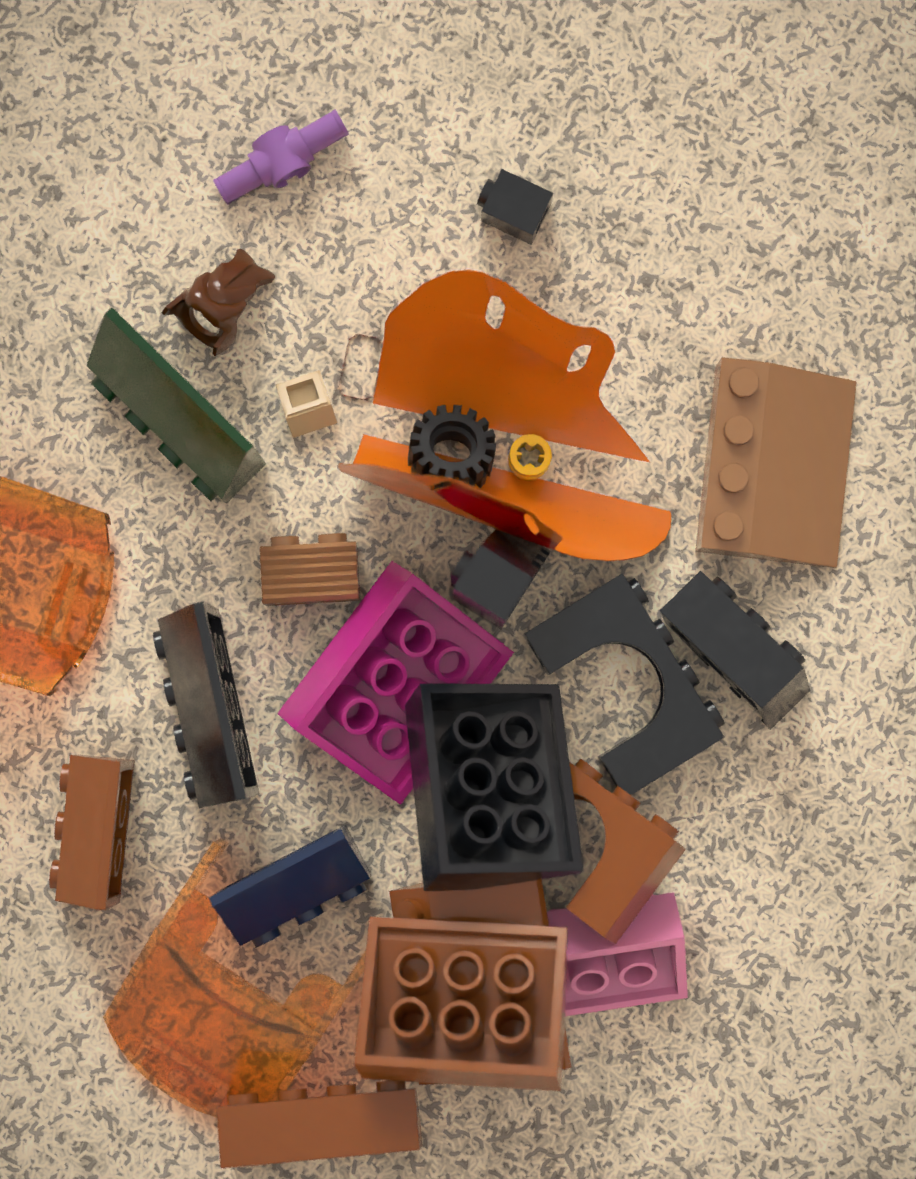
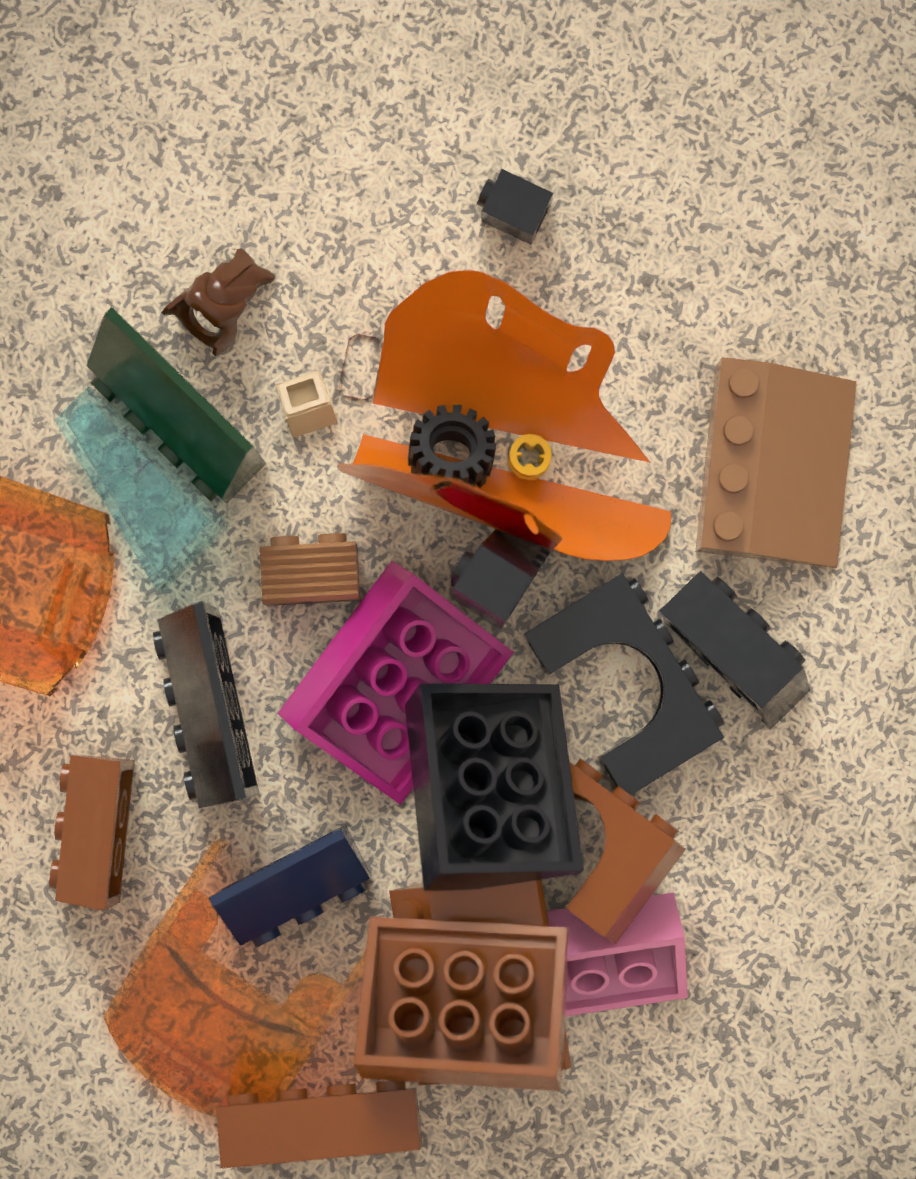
(149, 501): none -> clear light blue wedge
(281, 156): medium lavender pin -> none

